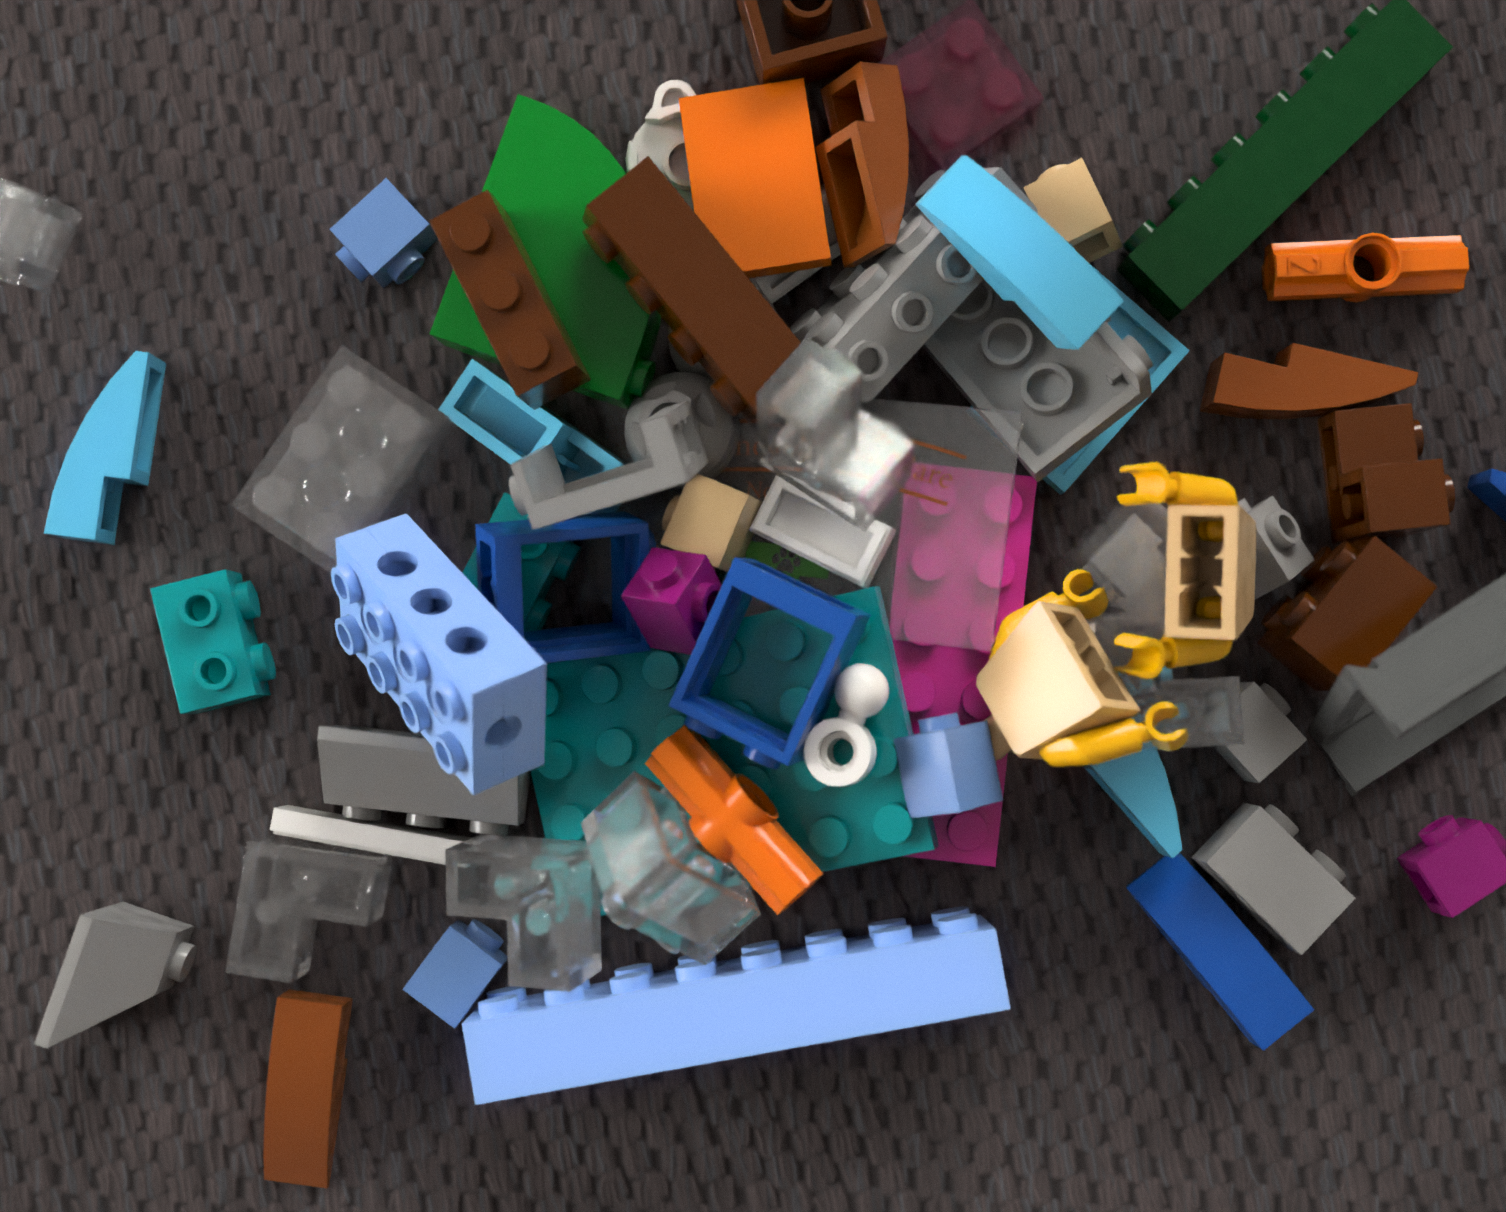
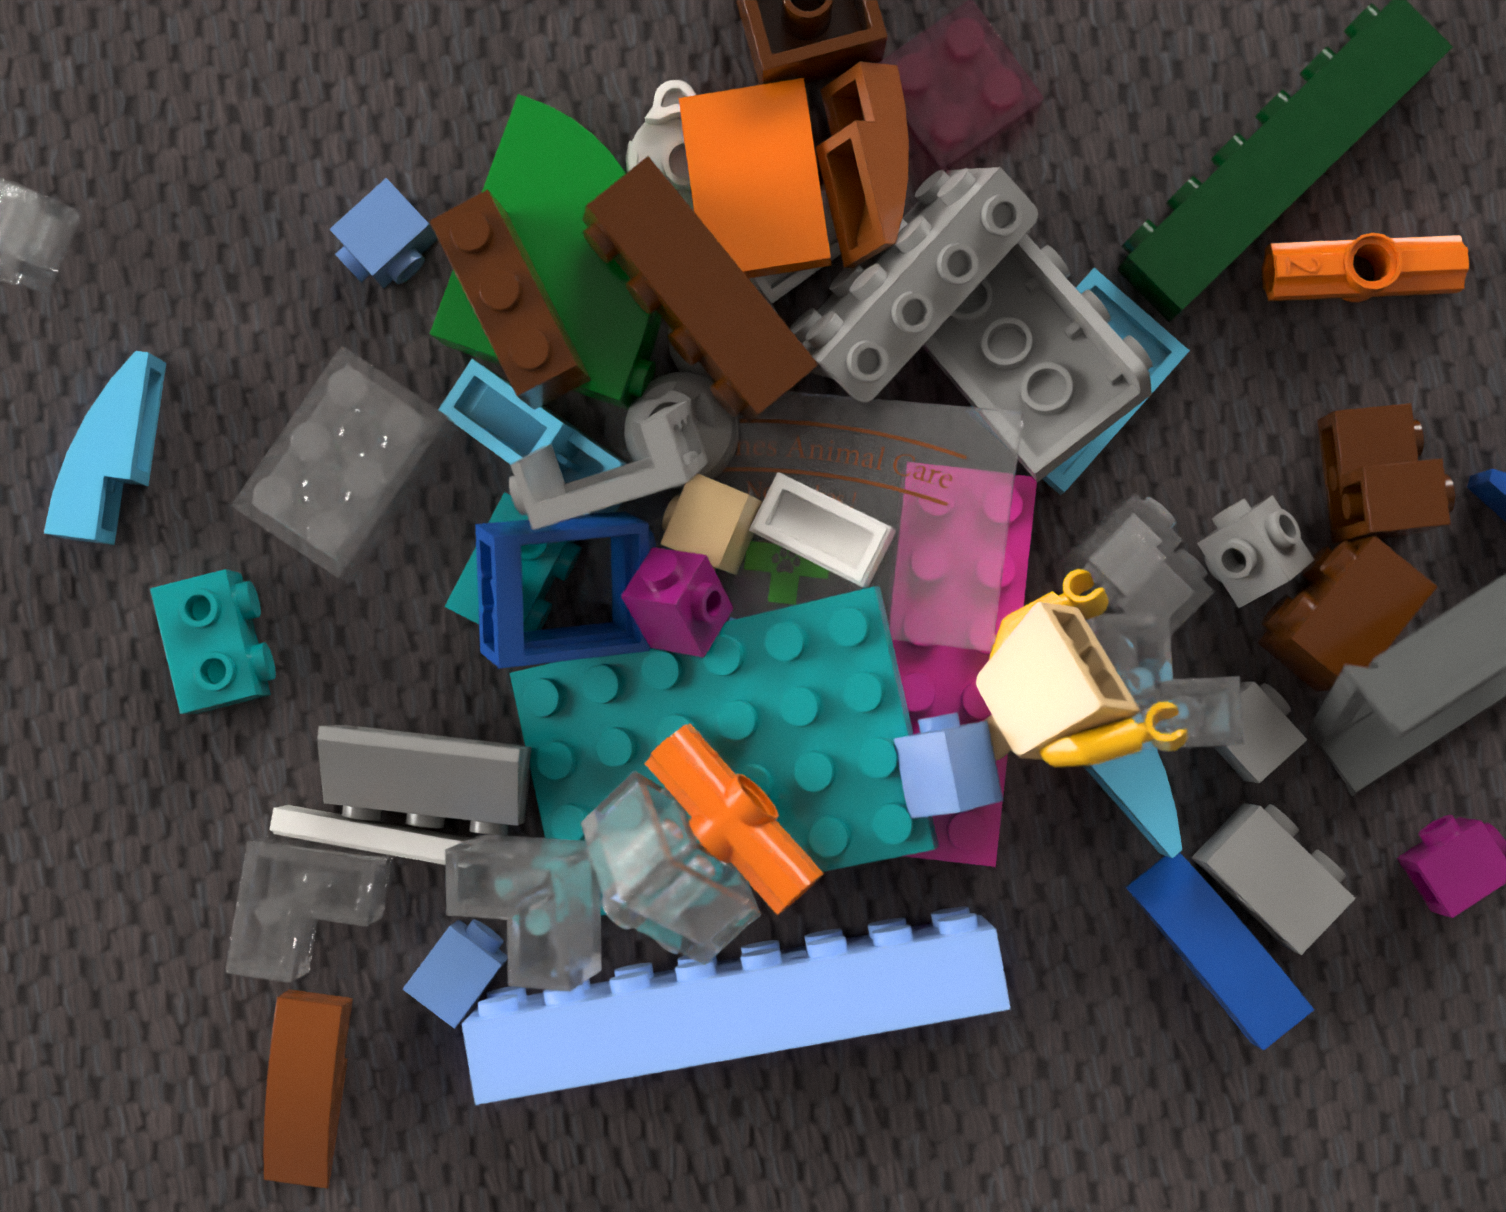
(113, 964): light grey slope -> none
(440, 653): light blue brick -> none
(715, 717): blue window -> none
(823, 440): clear brick -> none
(860, 693): white plate -> none
(1019, 254): medium azure slope -> none
(1075, 209): tan brick -> none
(1206, 570): torso -> none
(1298, 384): dark orange slope -> none

